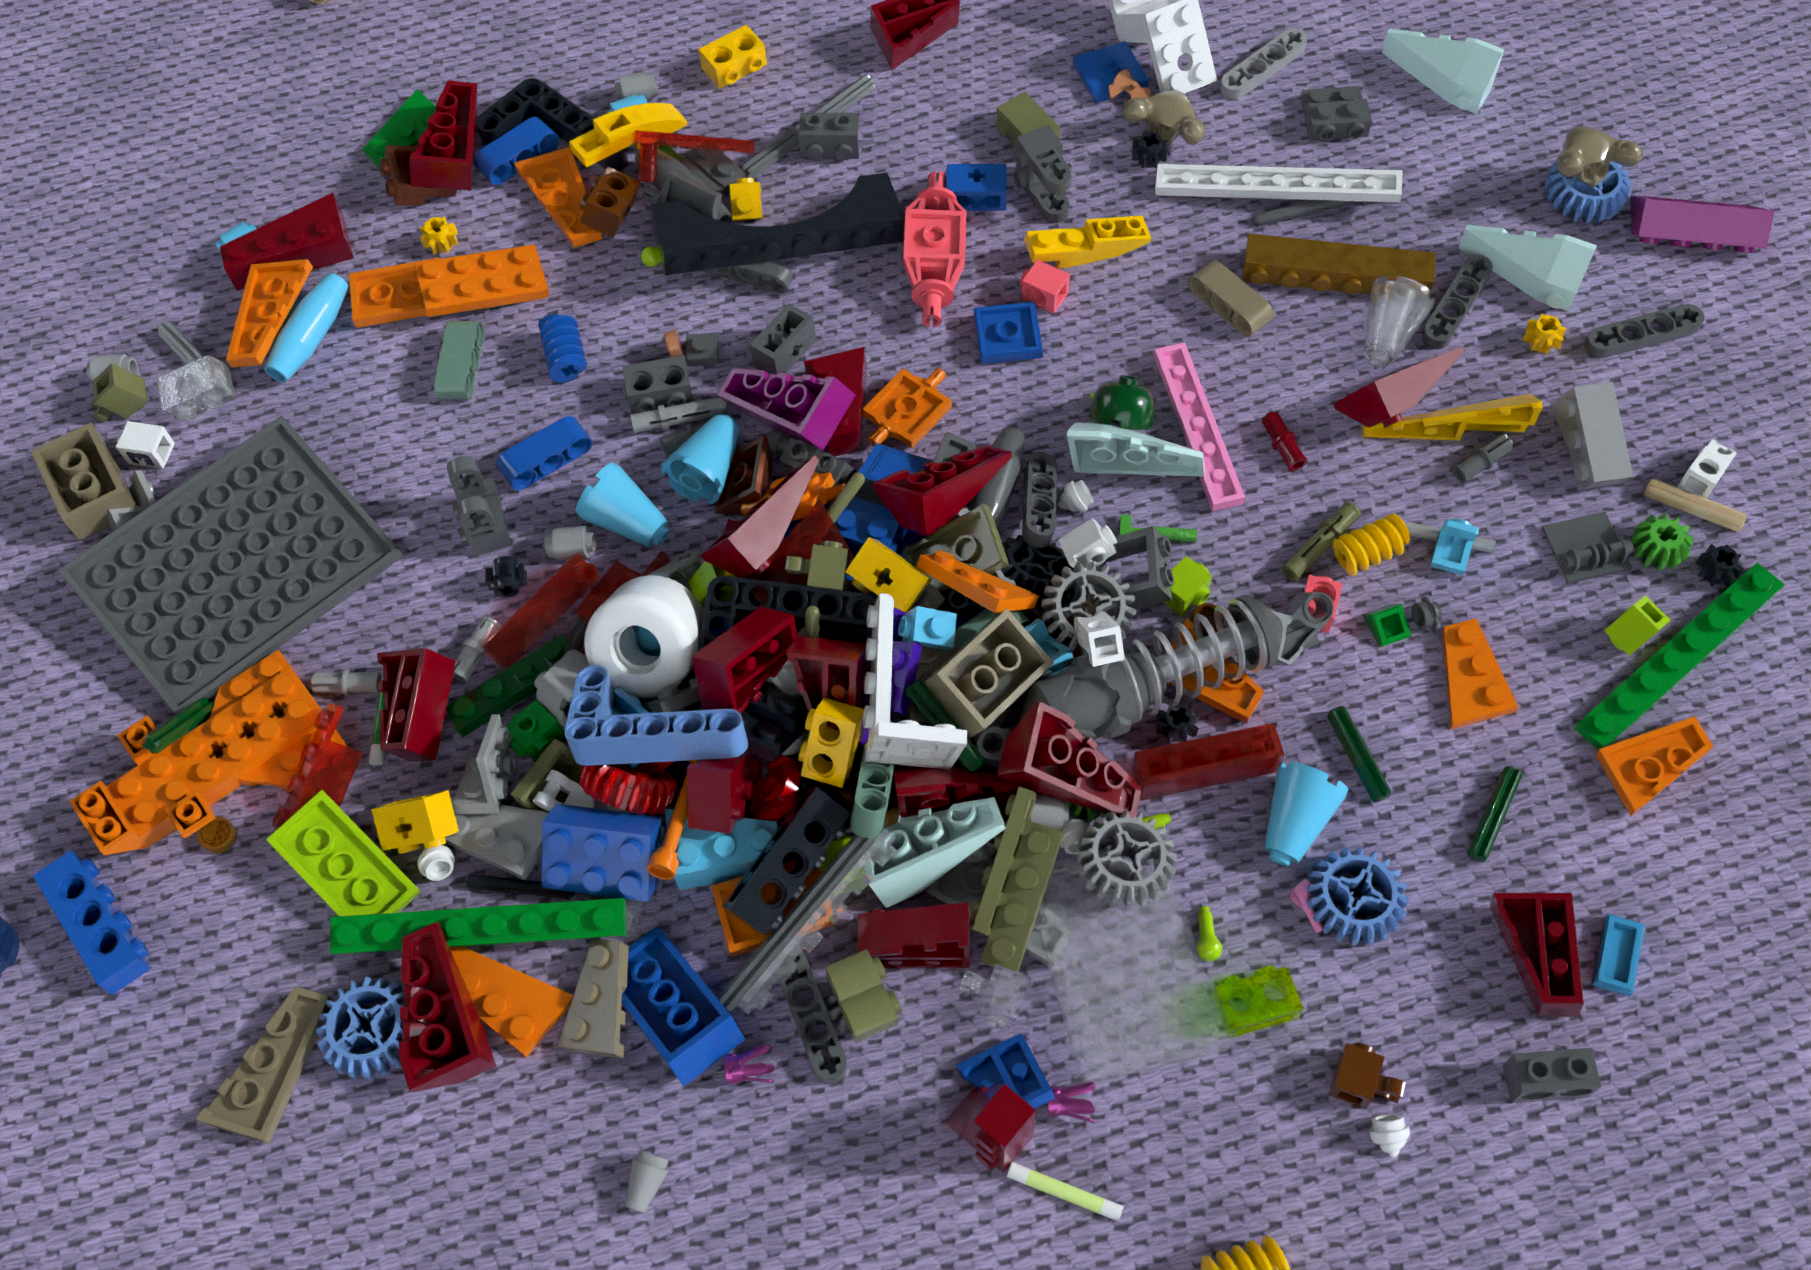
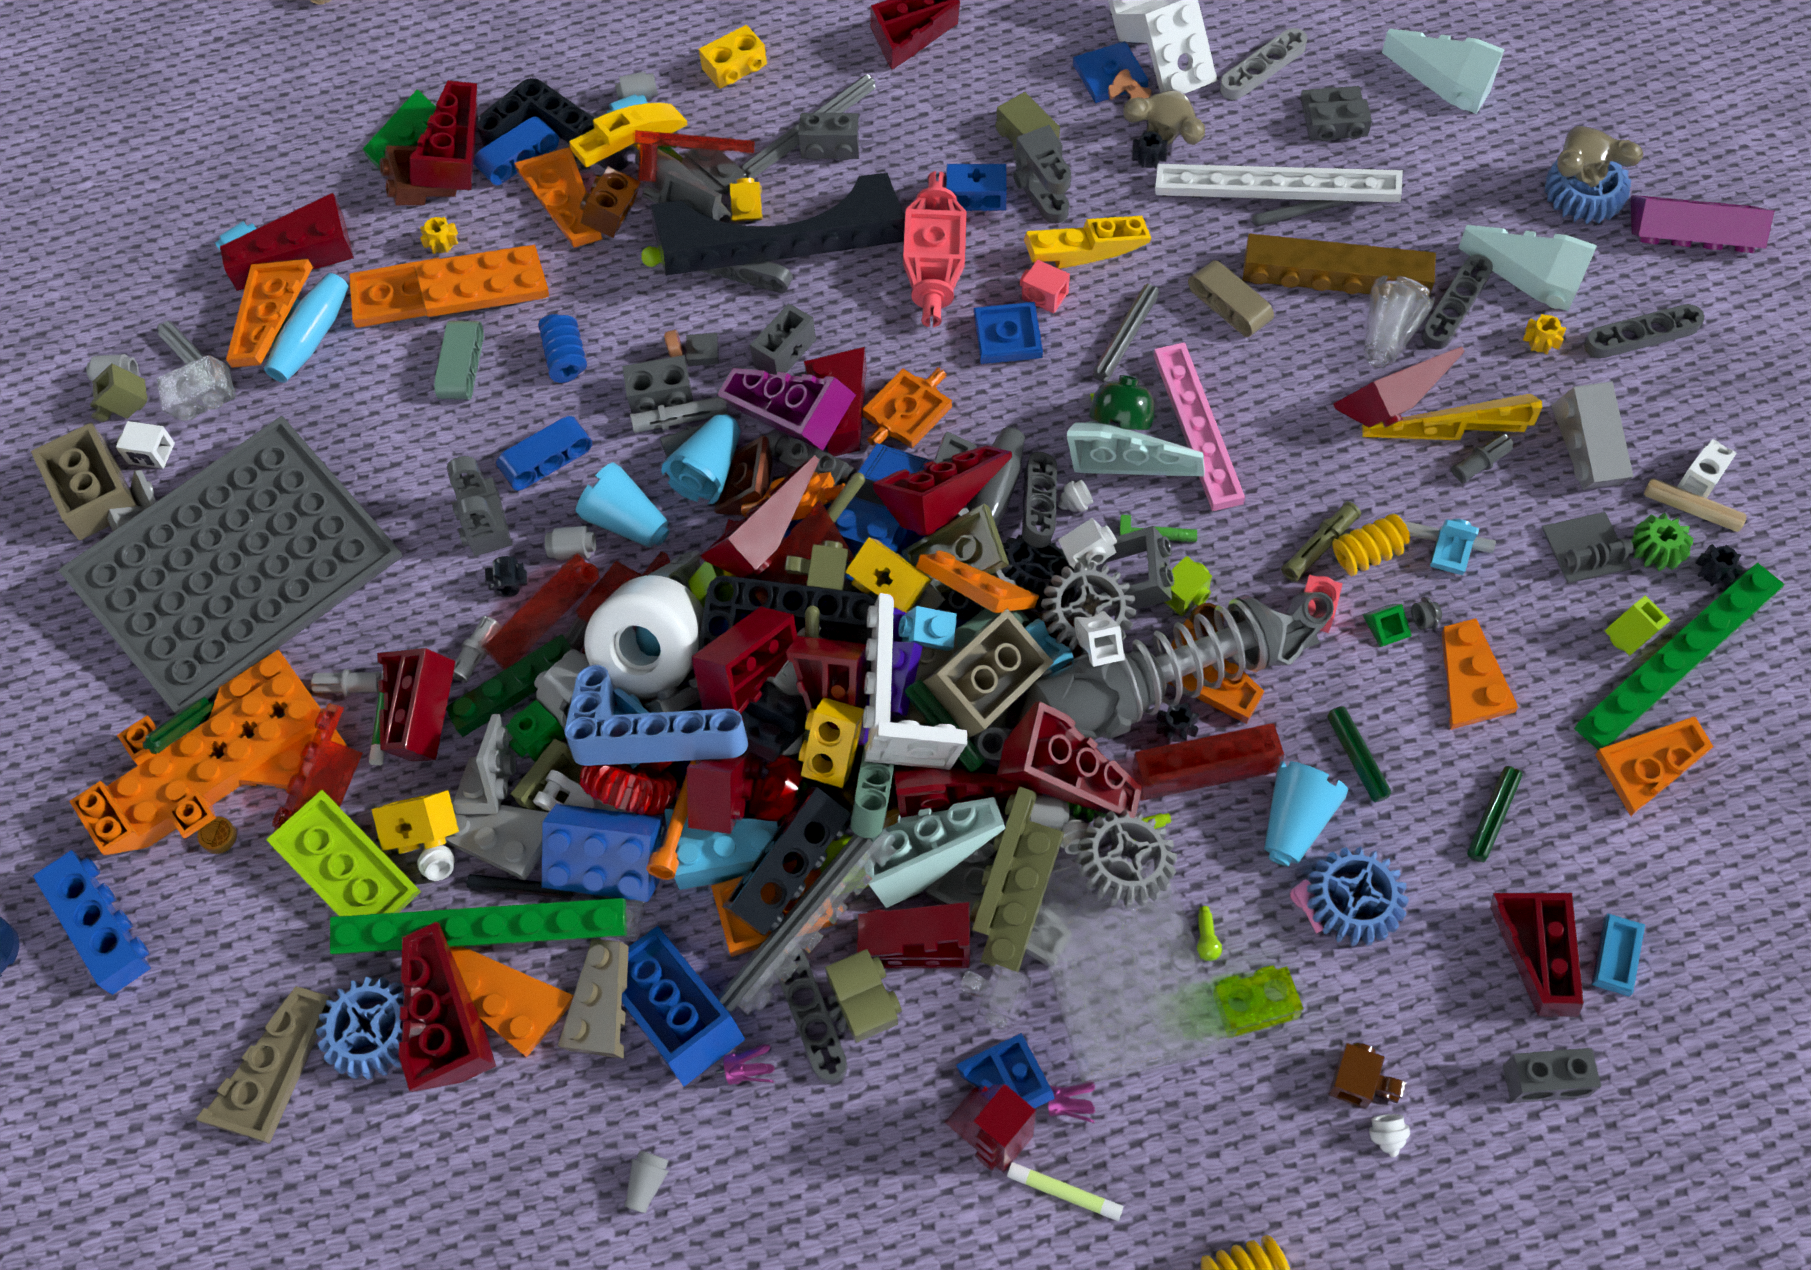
(1125, 333): none -> dark grey axle
(1284, 441): dark red axle -> none

